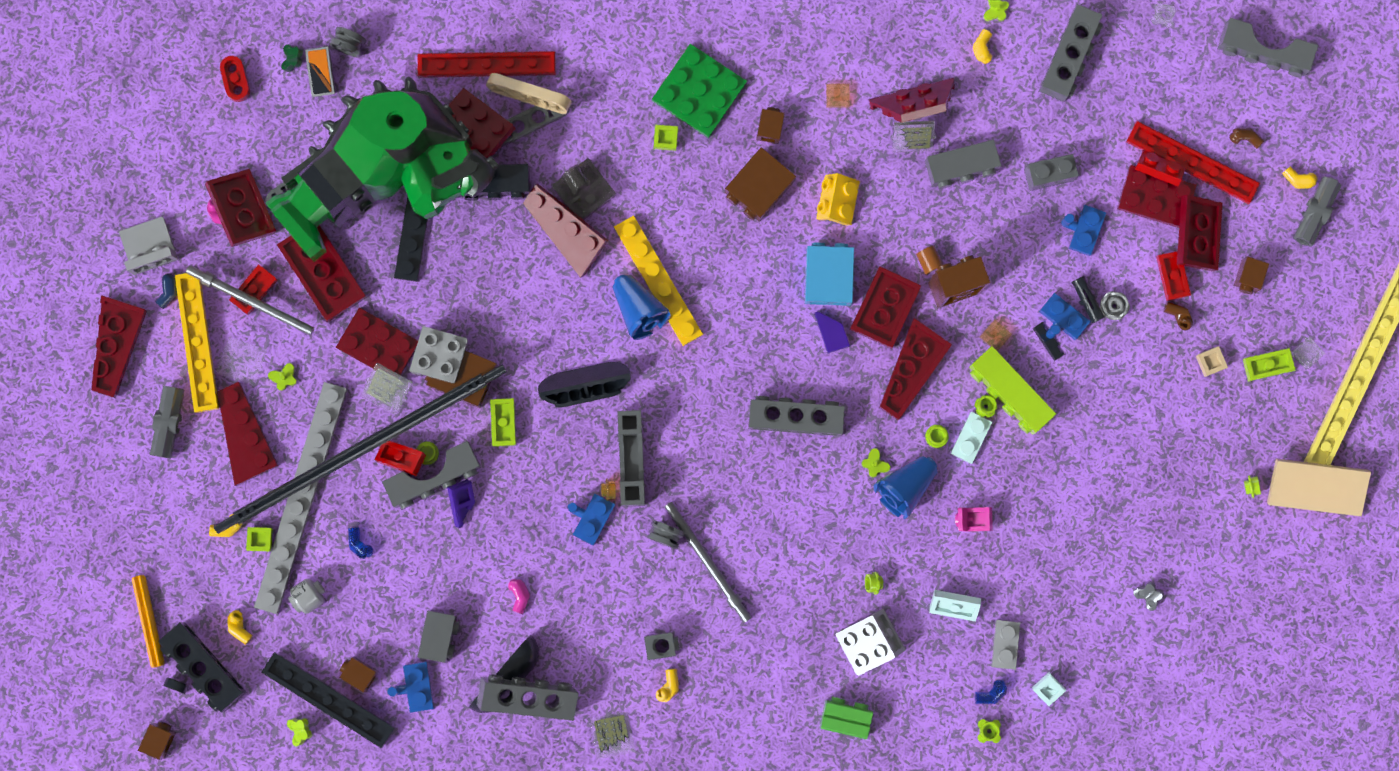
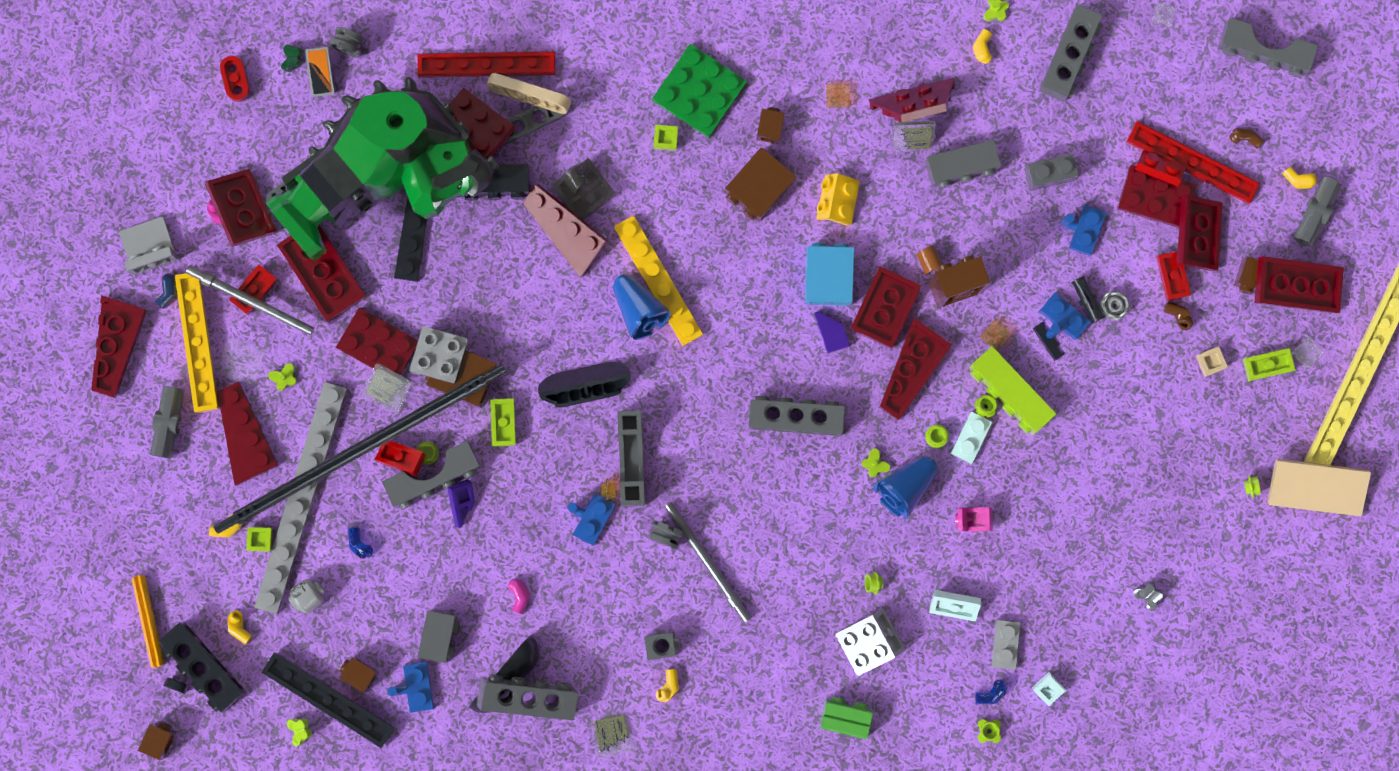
(1299, 285): none -> dark red plate

